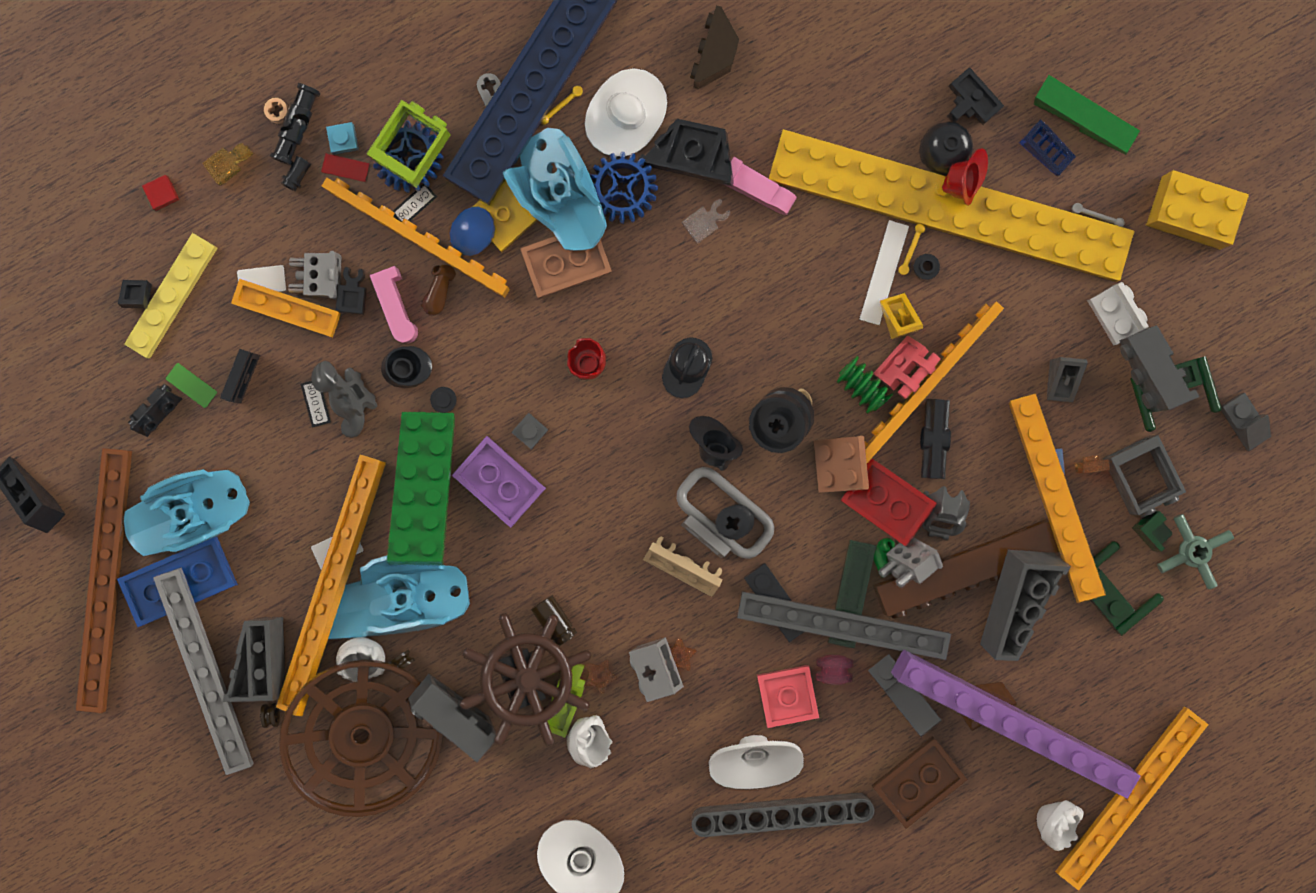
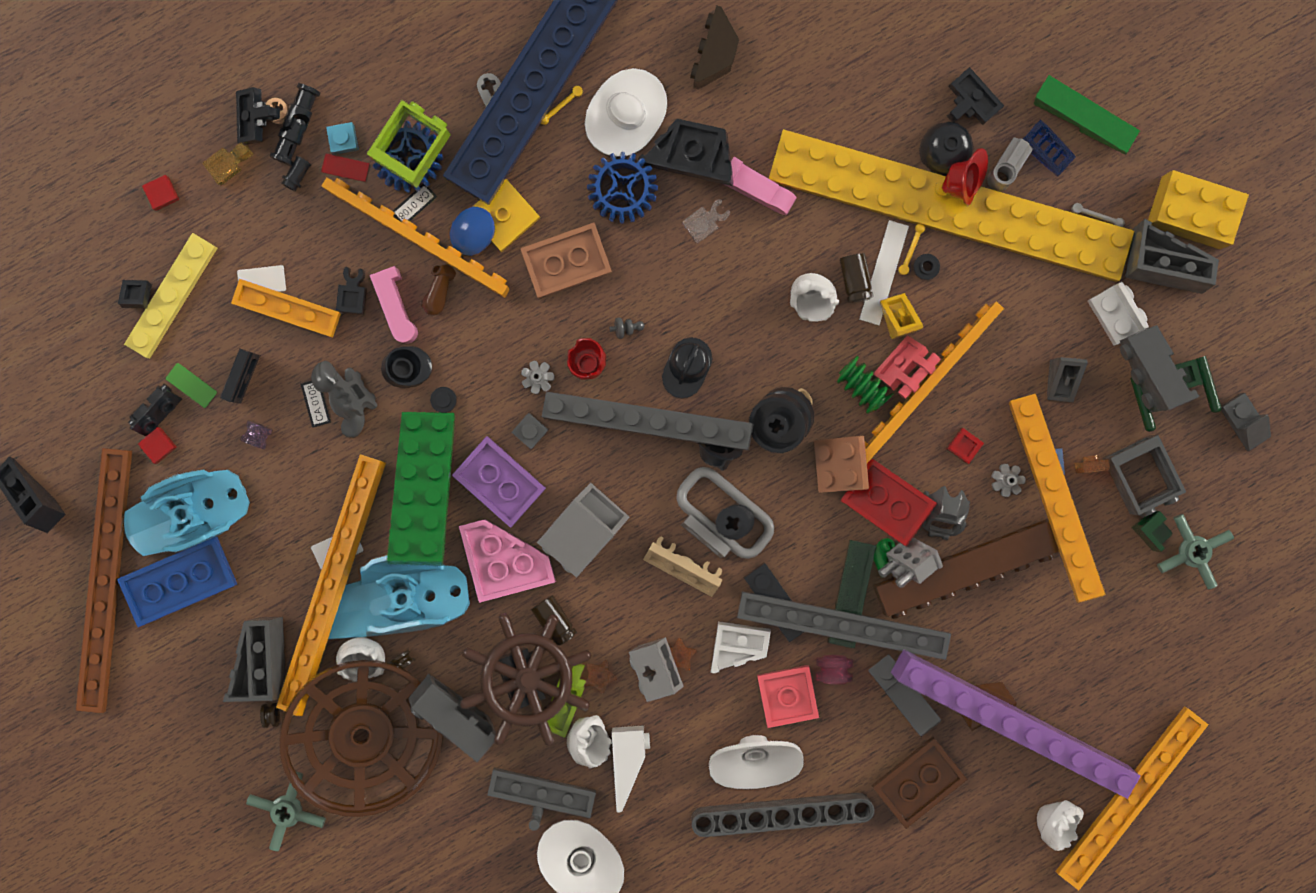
(157, 445): none -> red tile
(203, 670): light grey plate -> none
(252, 115): none -> black hinge
(256, 434): none -> wheel
(278, 815): none -> sand green bar
(328, 275): light grey piece -> none
(502, 561): none -> bright pink plate
(541, 794): none -> dark grey plate
(542, 381): none -> light grey plant
(561, 199): medium azure piece -> none
(583, 530): none -> light grey slope
(628, 327): none -> dark grey hair
(628, 756): none -> white slope
(647, 421): none -> dark grey plate
(738, 644): none -> white wing
(813, 297): none -> white hair
(856, 278): none -> dark brown piece
(935, 438): black piece -> none
(965, 446): none -> red tile
(1003, 480): none -> light grey plant
(1009, 164): none -> light grey piece
(1020, 600): dark grey wedge -> none
(1113, 604): dark green plate -> none
(1168, 262): none -> dark grey wedge

